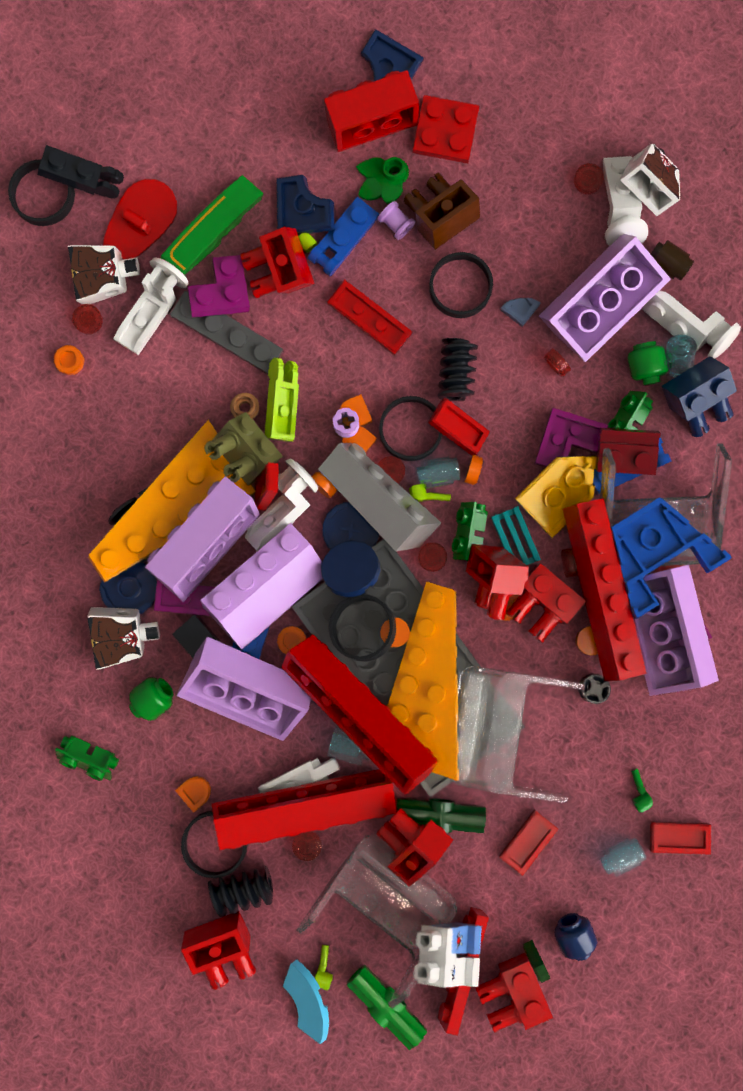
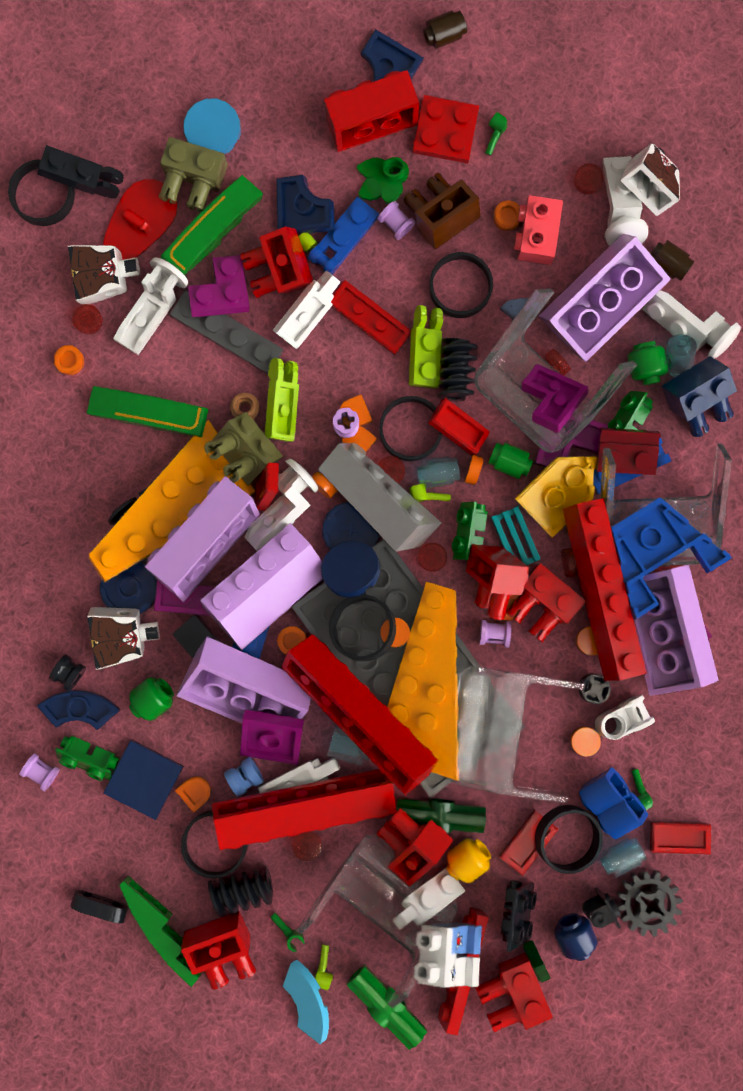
(39, 772): none -> lavender bush
(67, 672): none -> black wheel
(79, 706): none -> dark blue tile
(99, 906): none -> black beam
(143, 779): none -> dark blue tile
(147, 411): none -> green slope
(152, 919): none -> green slope
(194, 165): none -> olive brick
(212, 125): none -> dark azure tile
(243, 777): none -> medium blue wheel
(271, 737): none -> magenta plate
(288, 932): none -> green hand
(307, 310): none -> white hinge
(425, 348): none -> lime hinge
(429, 899): none -> white hinge
(445, 29): none -> dark brown brick
(468, 860): none -> yellow head
(495, 633): none -> lavender bush
(499, 124): none -> green hand
(506, 215): none -> orange tile
(510, 363): none -> clear windscreen
(510, 460): none -> green brick
(518, 927): none -> black hinge
(539, 230): none -> coral brick
(558, 395): none -> magenta plate
(585, 741): none -> orange tile
(591, 855): none -> black tyre
(601, 910): none -> black hinge
(613, 803): none -> blue brick
(629, 717): none -> white piece
(657, 893): none -> dark grey gear

